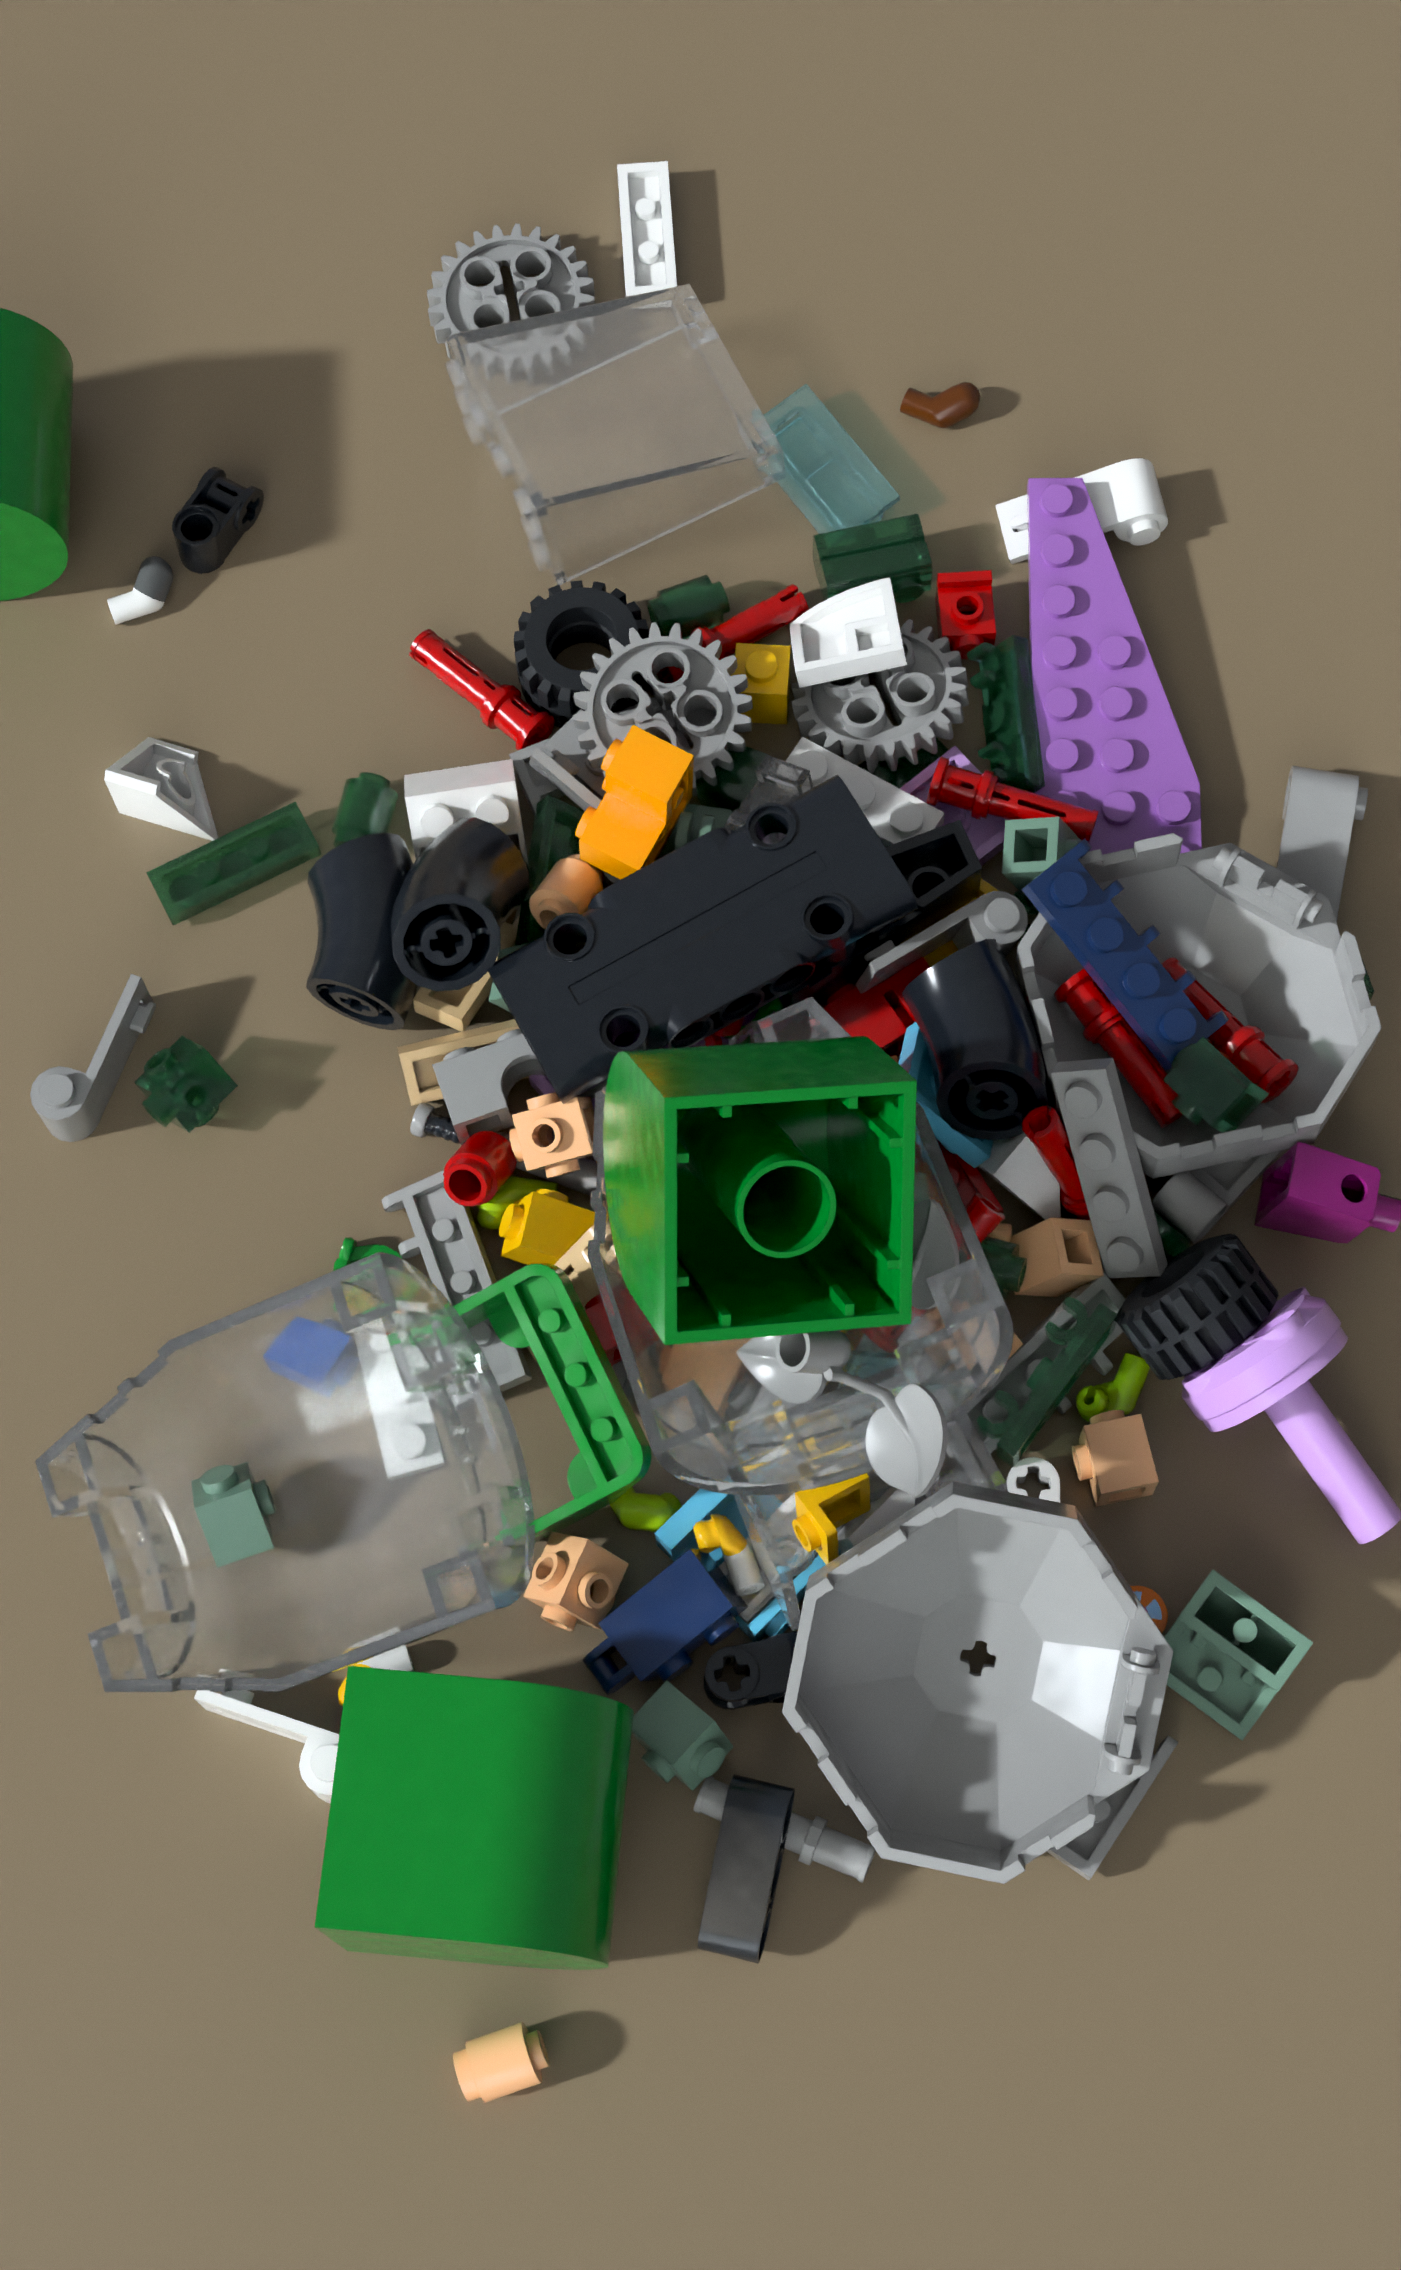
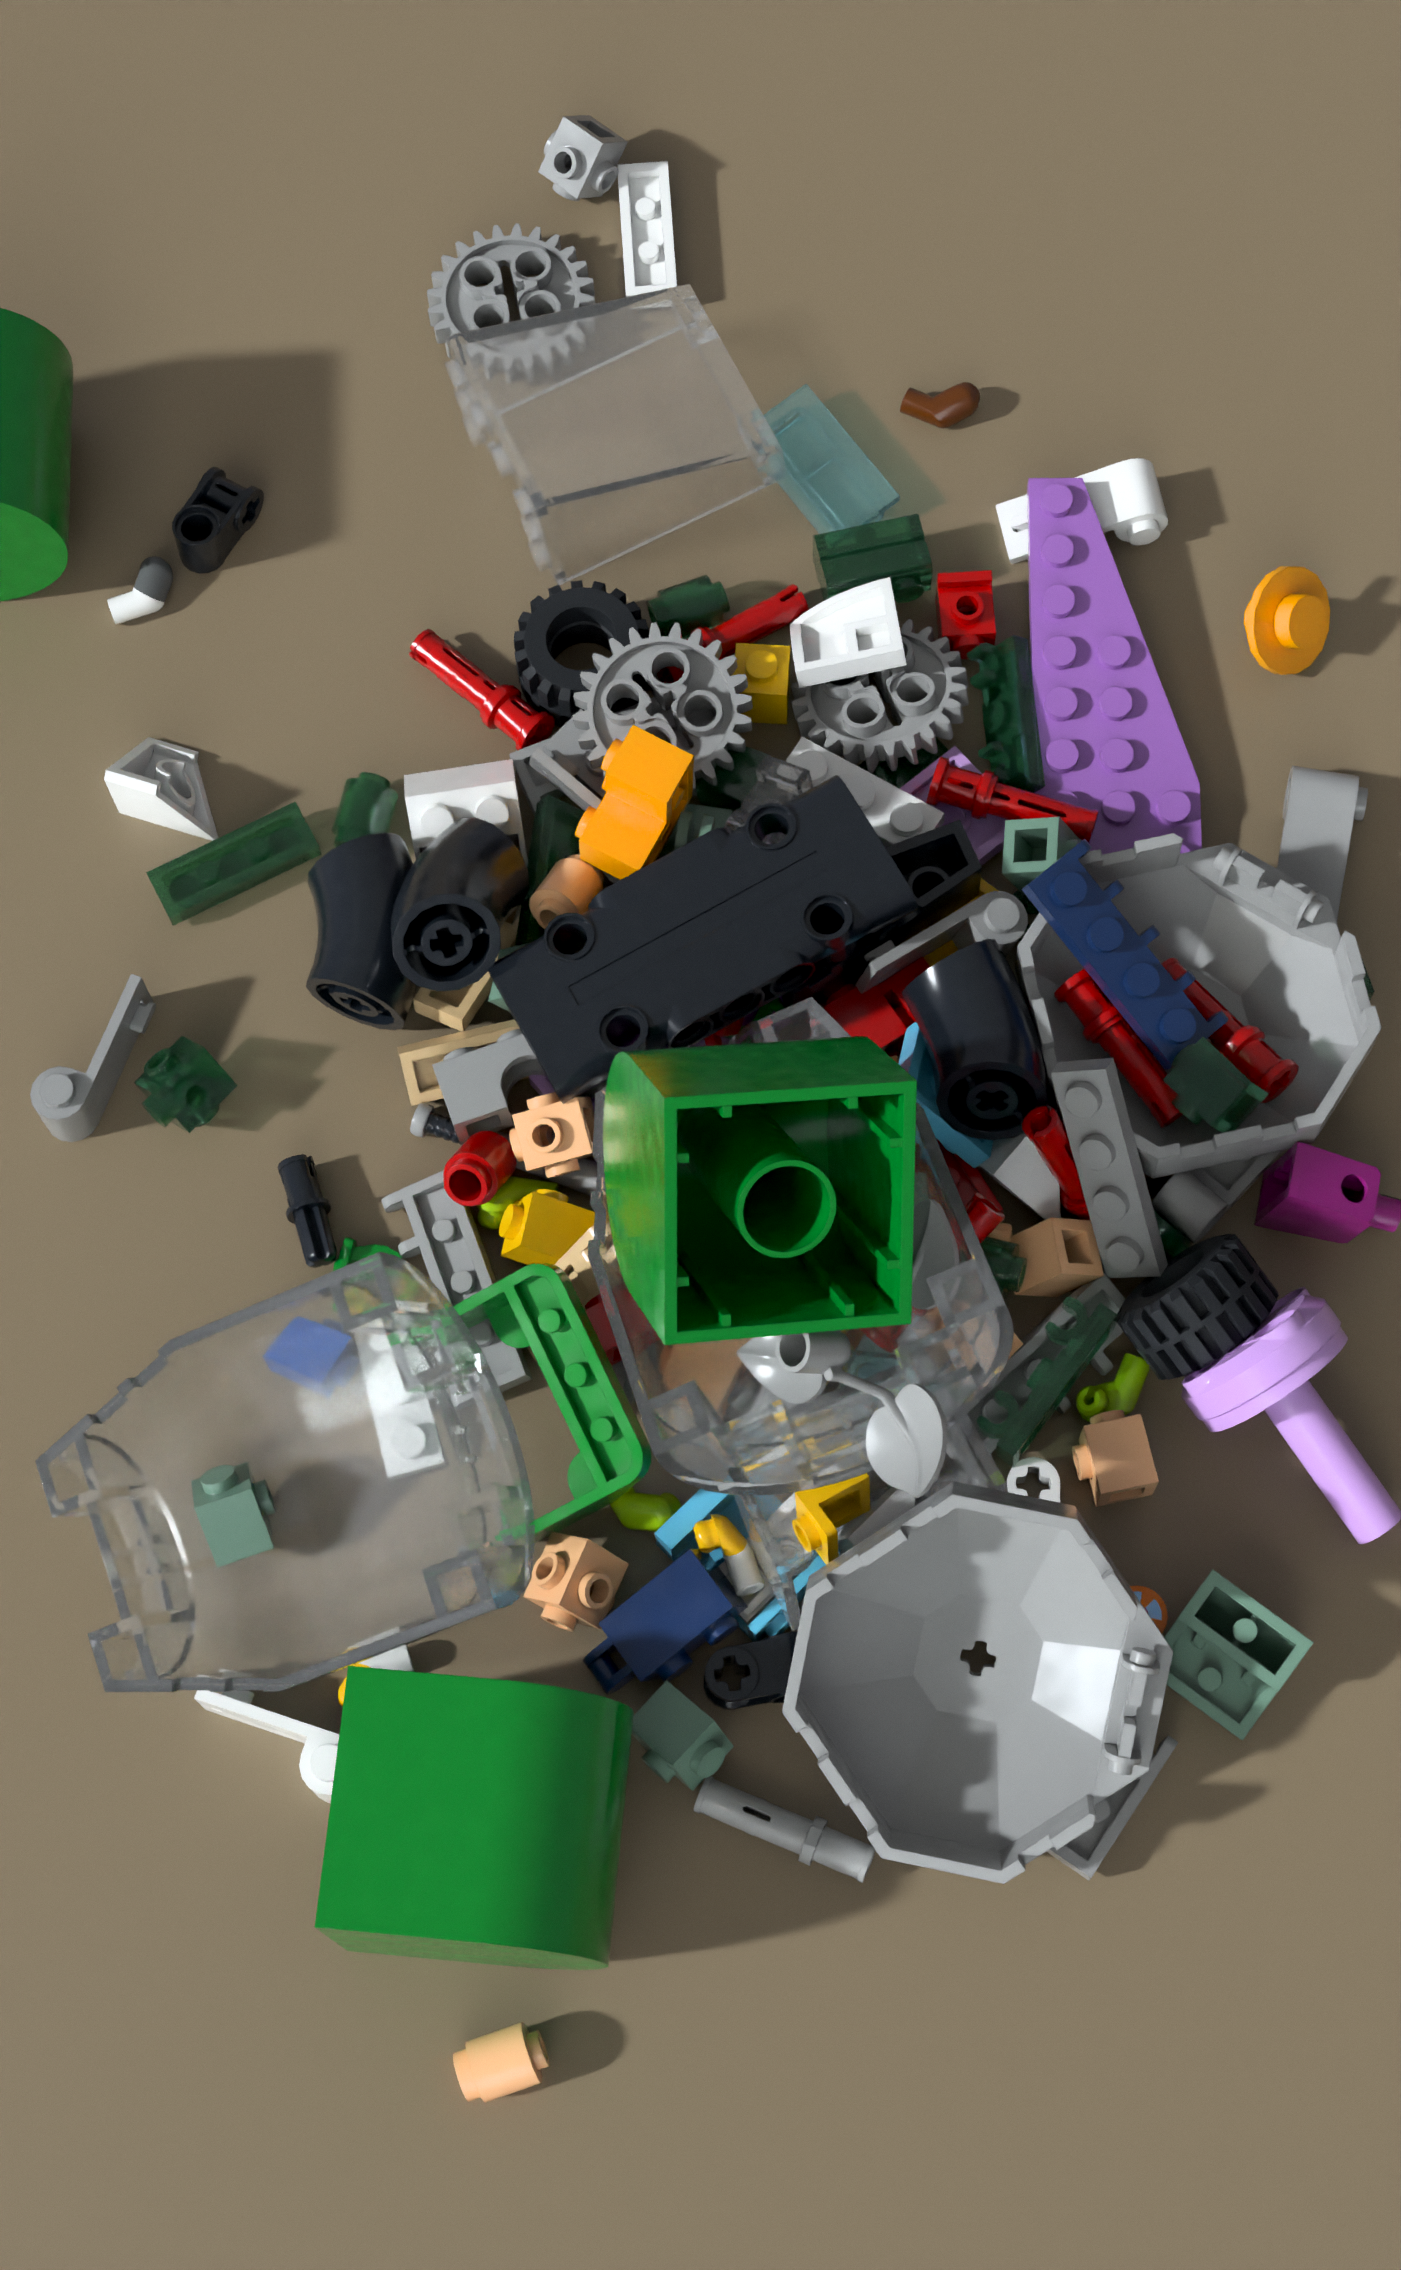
(308, 1210): none -> black axle
(582, 157): none -> light grey brick
(746, 1868): black beam -> none
(1287, 620): none -> light orange piece

